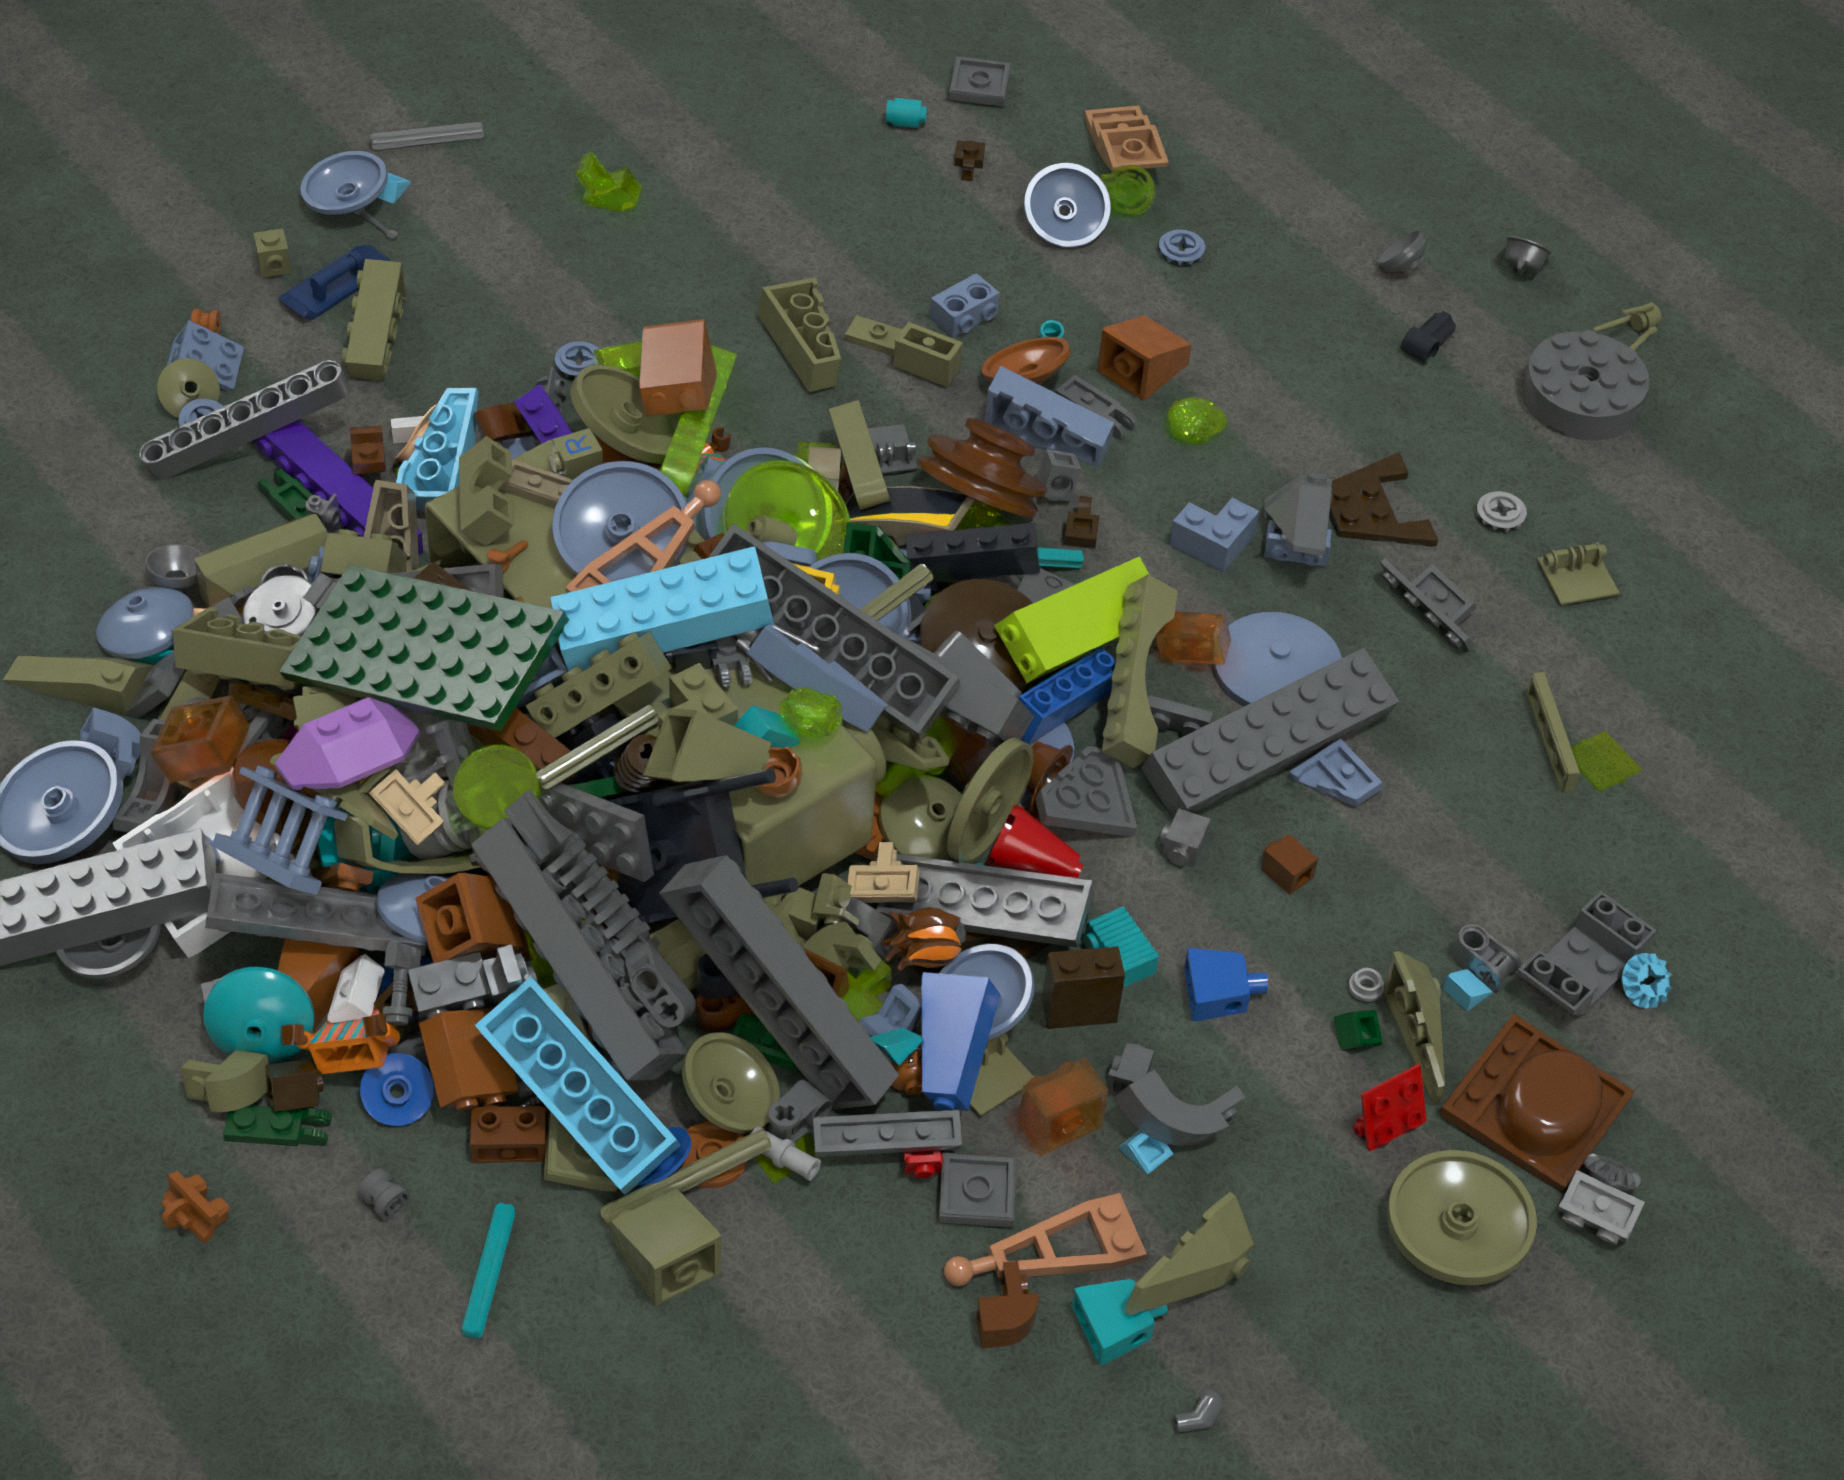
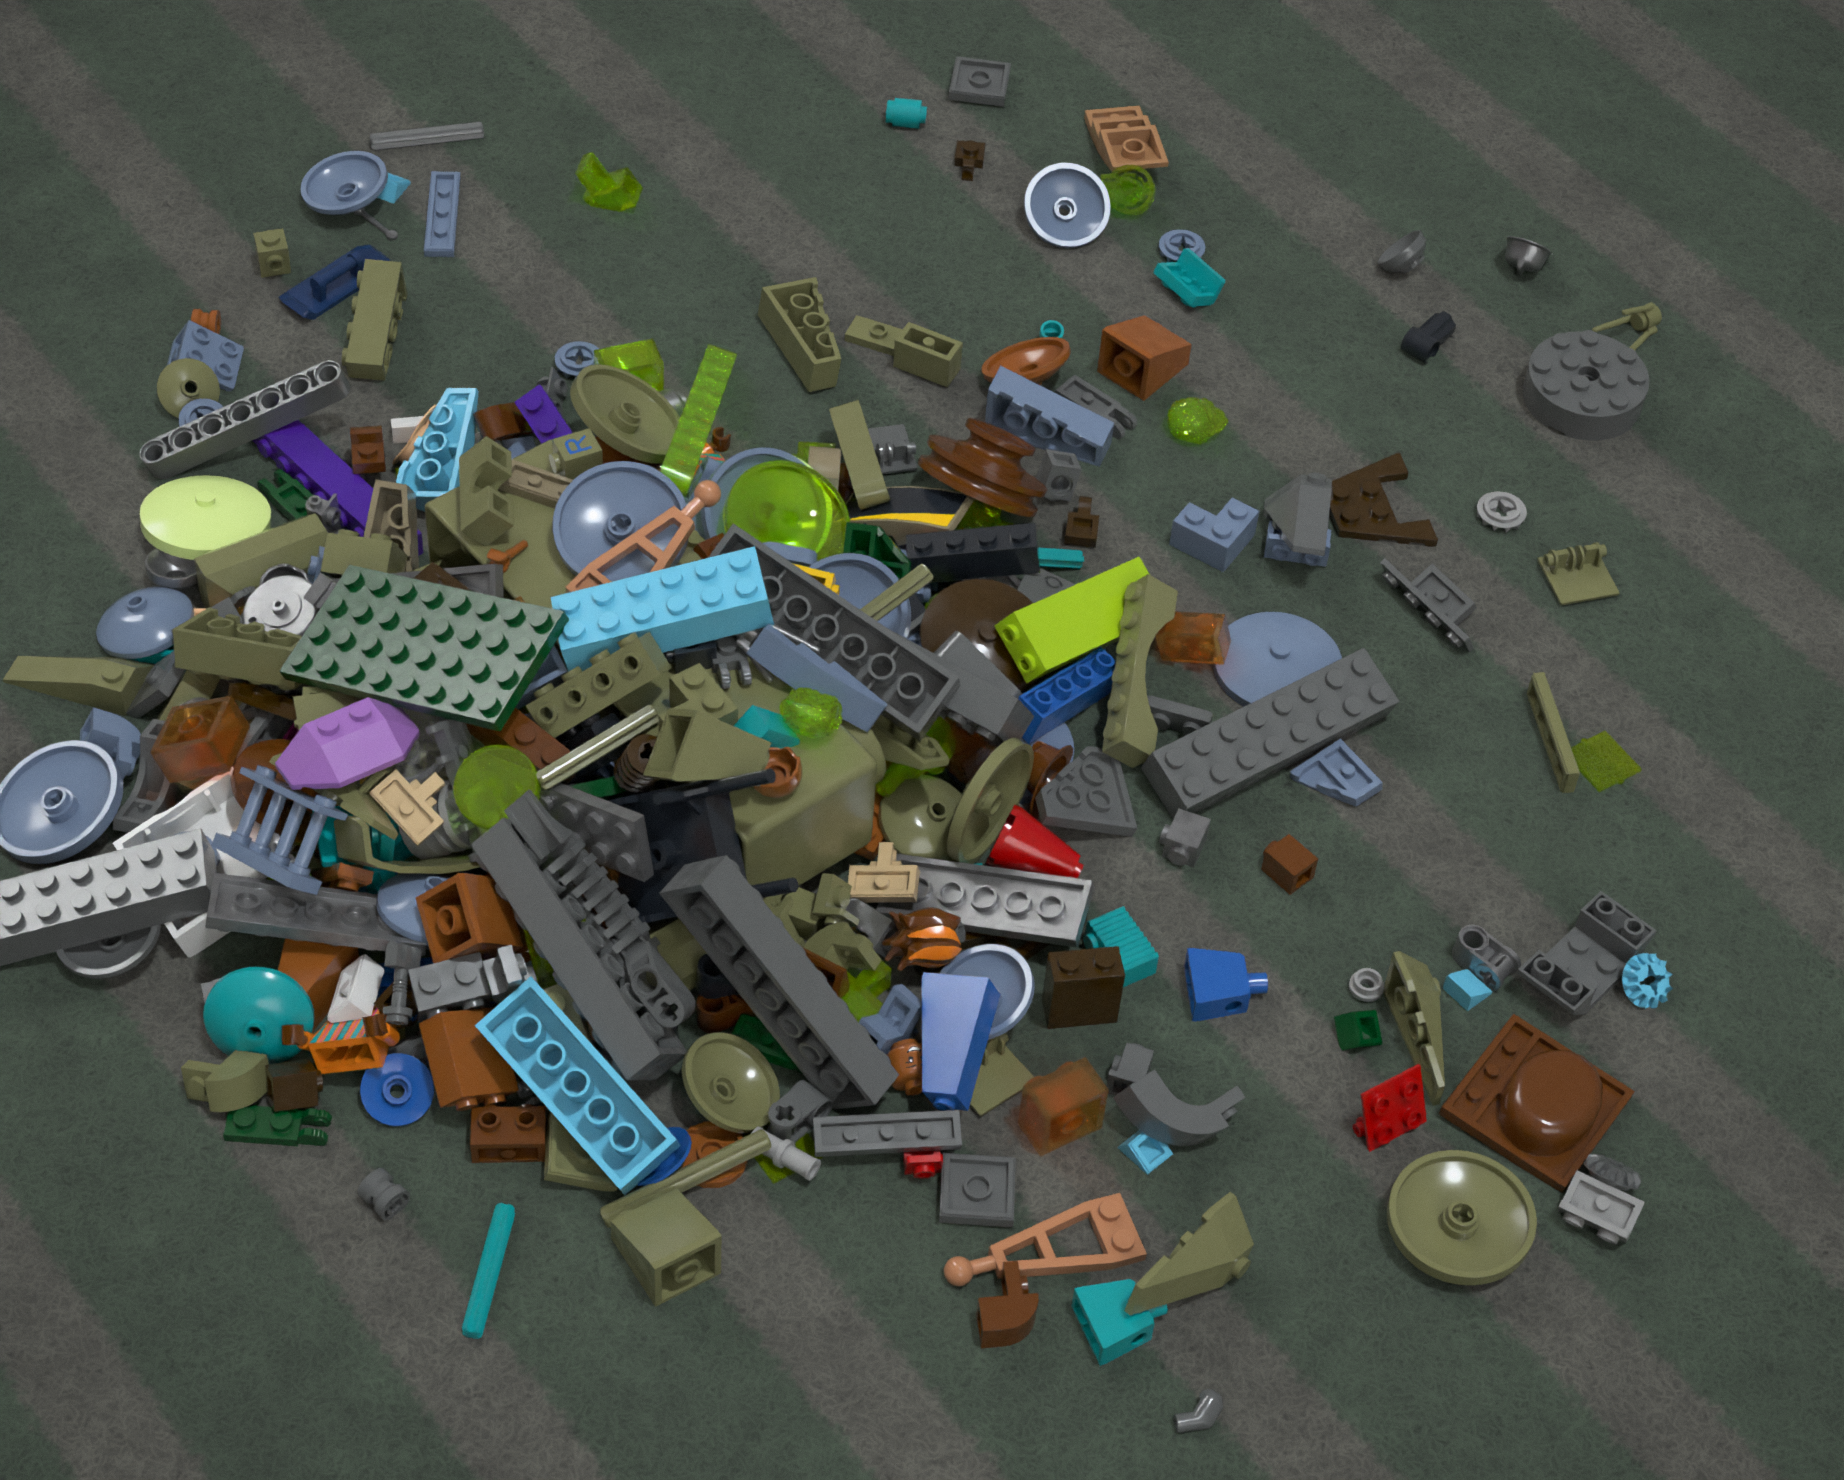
(187, 1206): dark orange hips -> none
(202, 515): none -> yellowish green dish
(442, 214): none -> sand blue tile
(676, 368): slope -> none
(771, 530): olive brick -> none
(897, 1044): teal slope -> none
(964, 305): sand blue brick -> none
(1191, 279): none -> teal bracket

